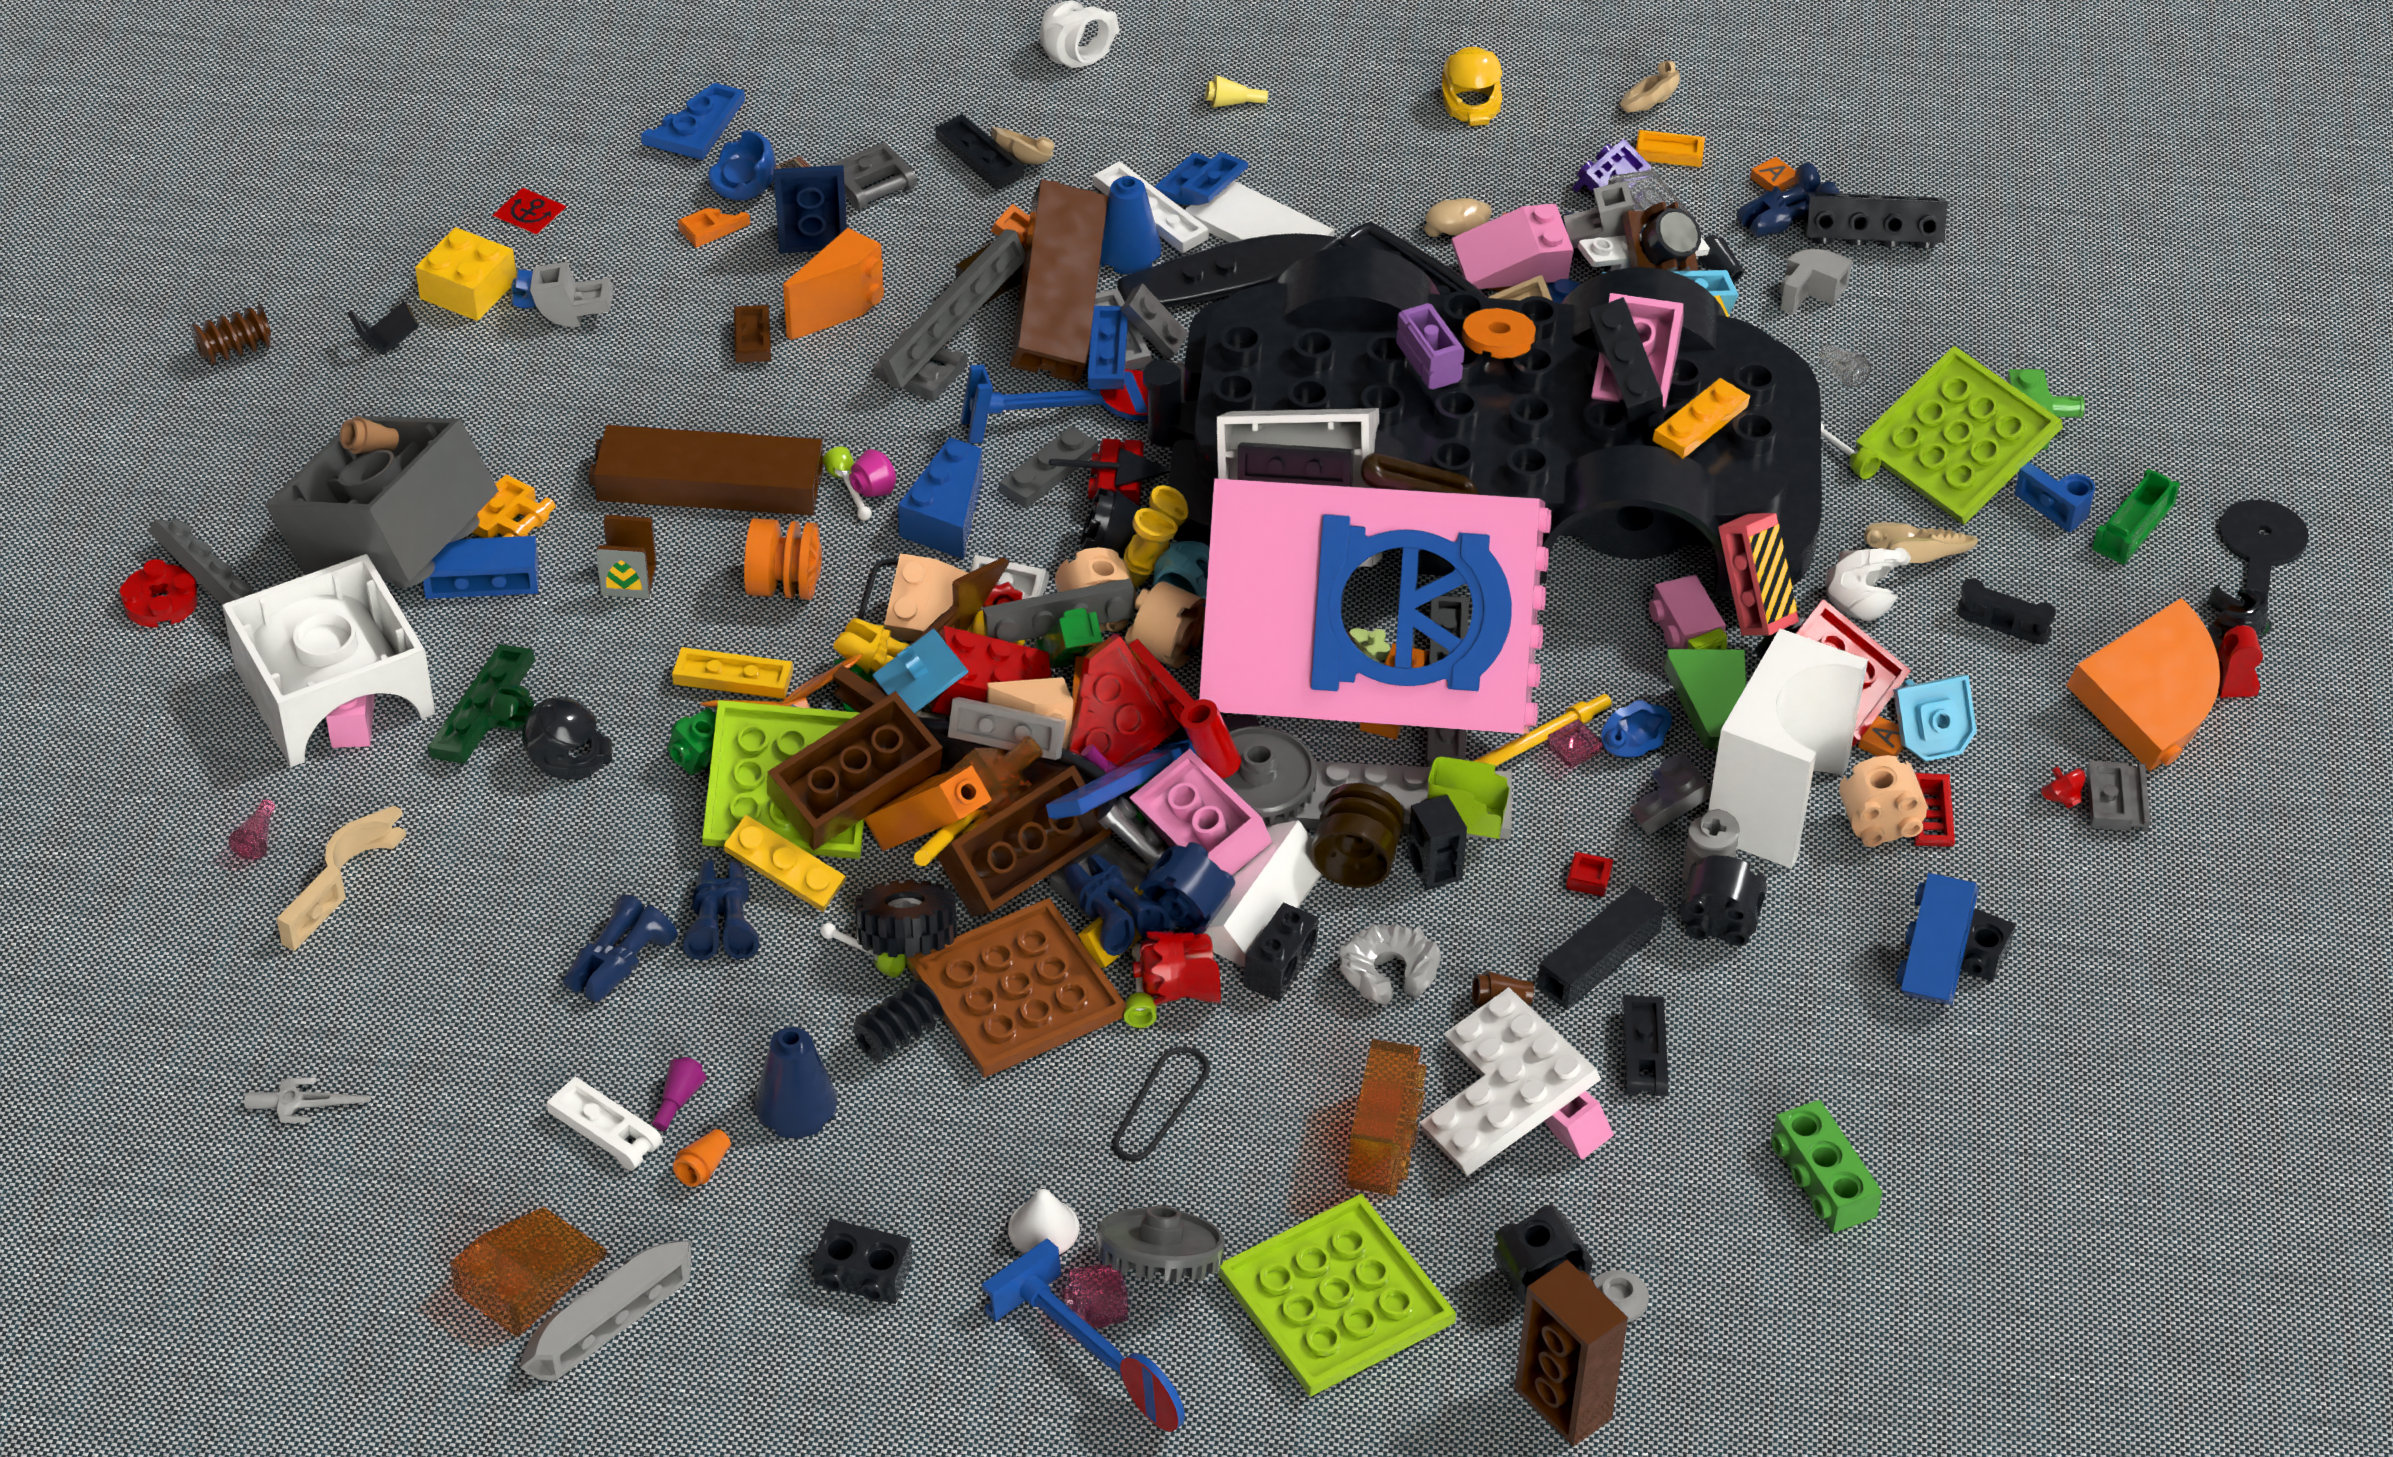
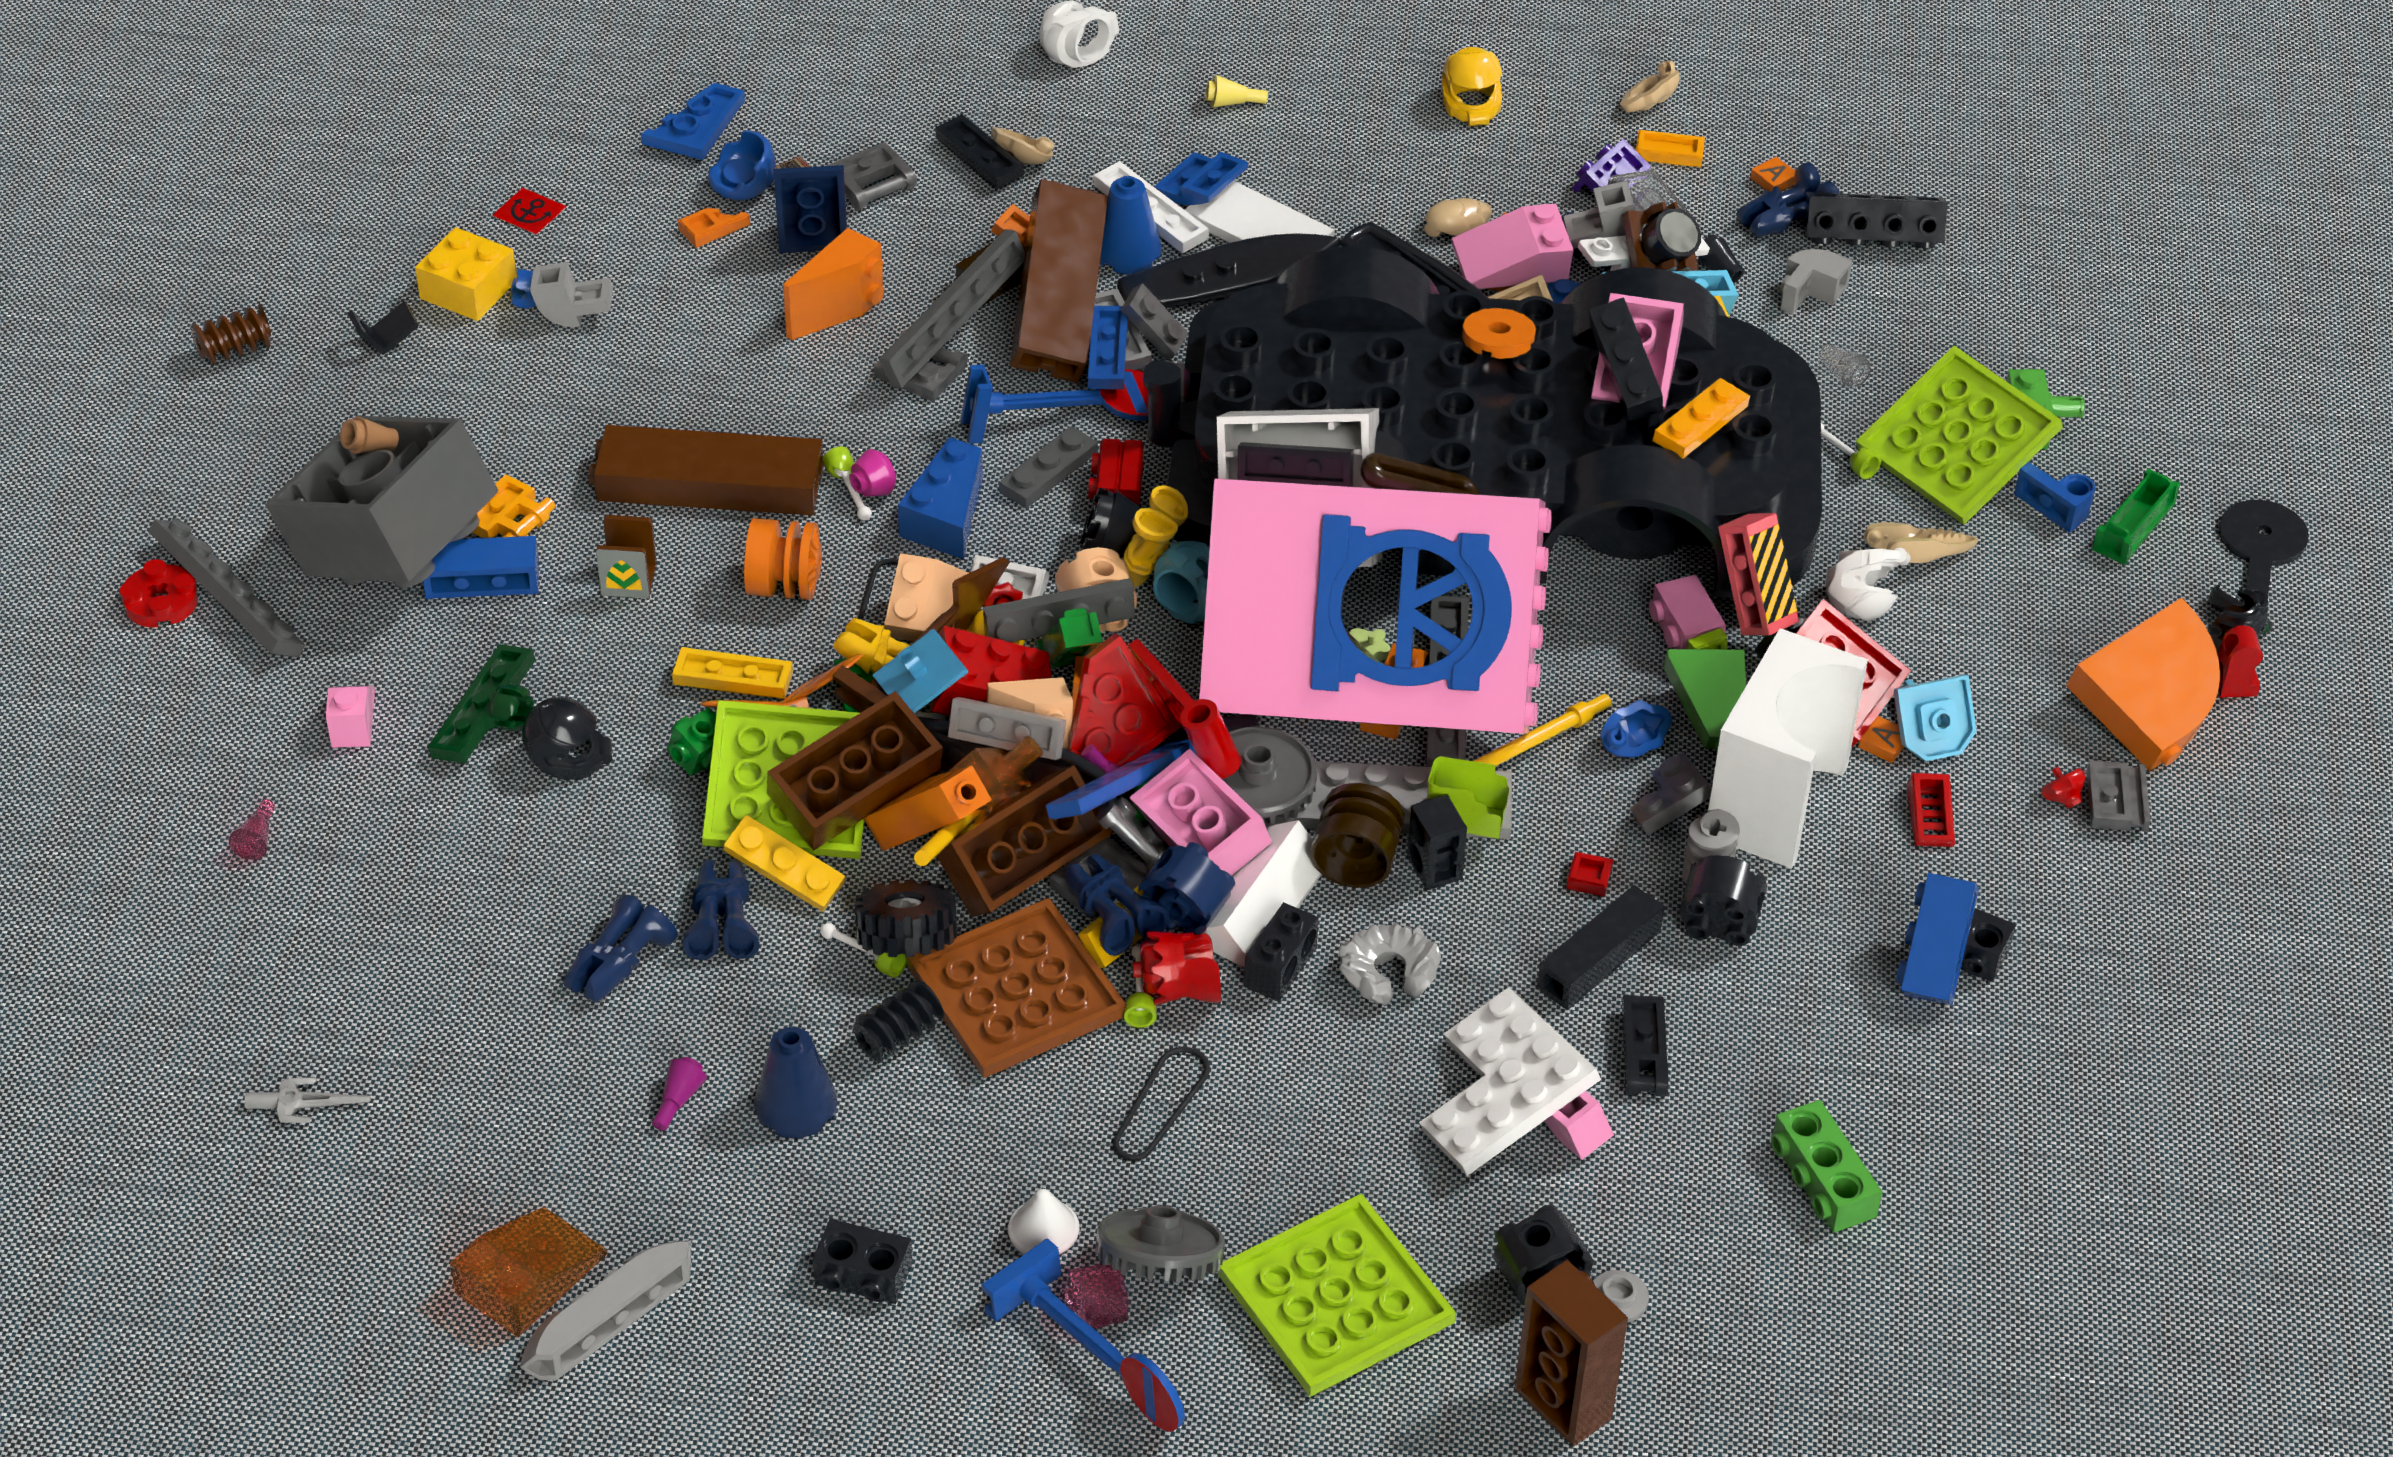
(321, 645): white piece -> none
(327, 890): tan piece -> none
(604, 1122): white plate -> none
(700, 1159): orange cone -> none
(752, 333): reddish brown plate -> none
(1130, 467): black piece -> none
(1168, 622): light nougat brick -> none
(1386, 1118): clear orange brick -> none
(1430, 346): medium lavender brick -> none
(1491, 984): reddish brown cone -> none
(1574, 743): clear pink plate -> none
(1883, 800): light nougat brick -> none
(2005, 612): black plate -> none

